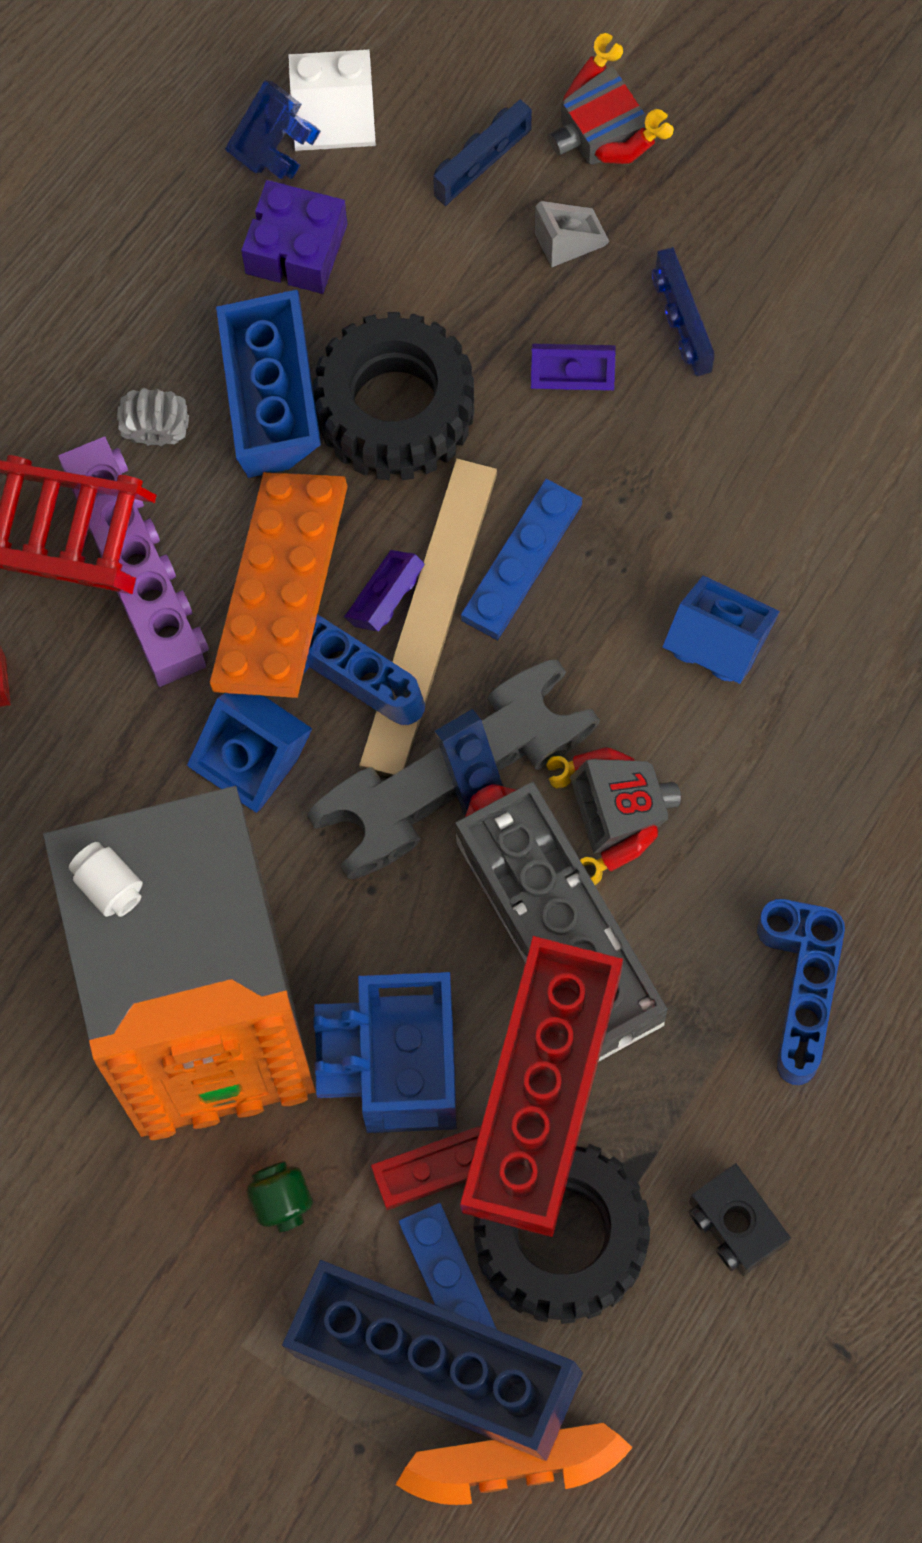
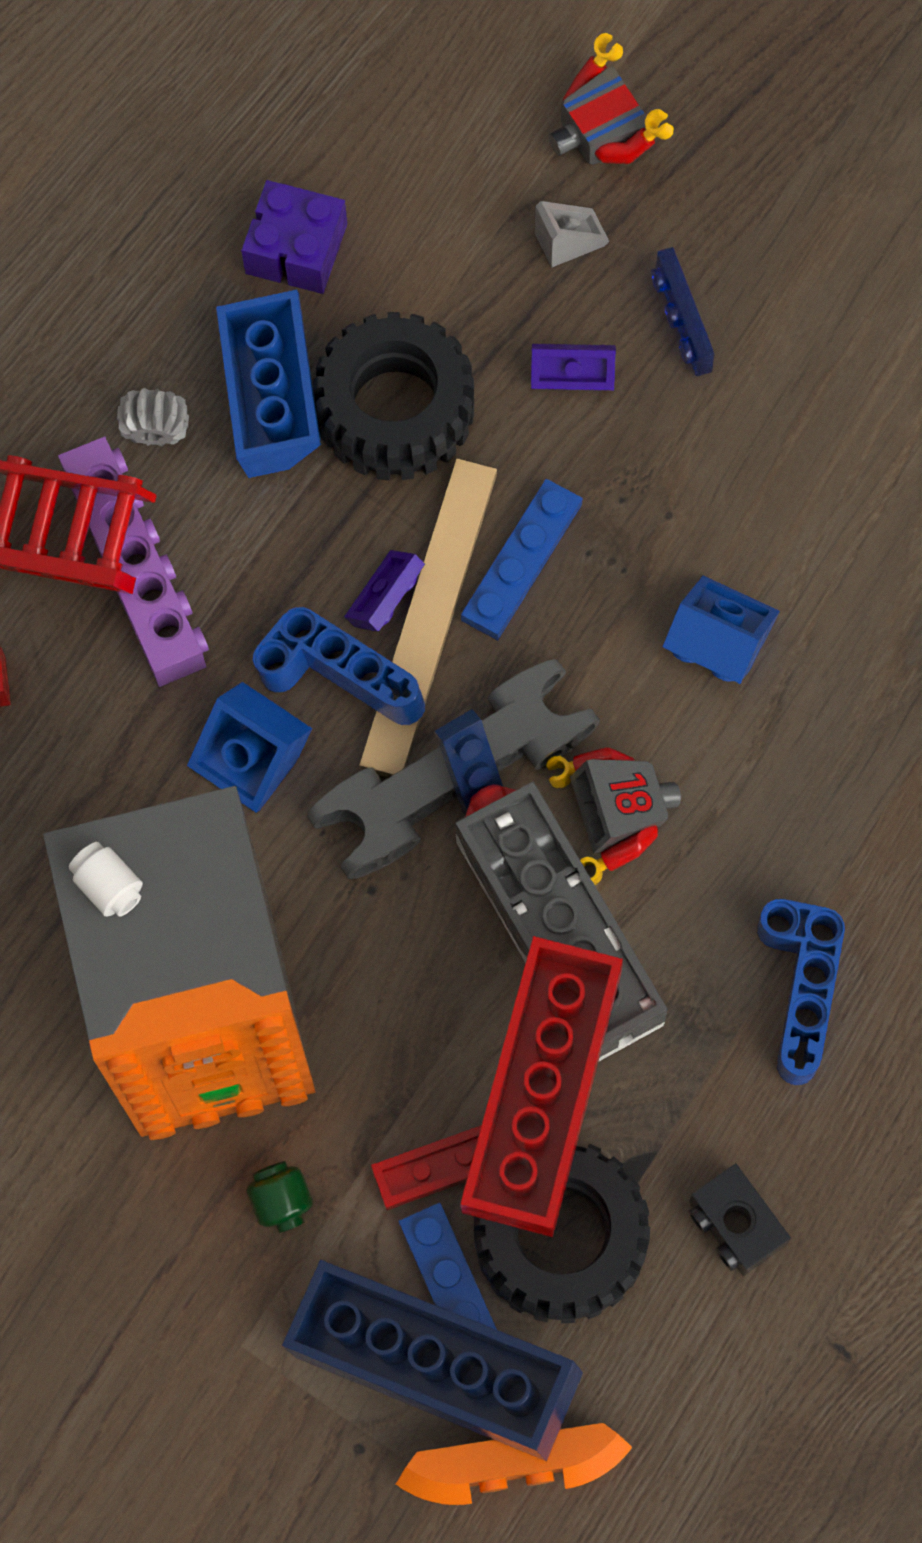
(264, 126): clear blue plate -> none
(279, 585): orange plate -> none
(334, 97): white slope -> none
(391, 1053): blue piece -> none
(482, 151): dark blue plate -> none

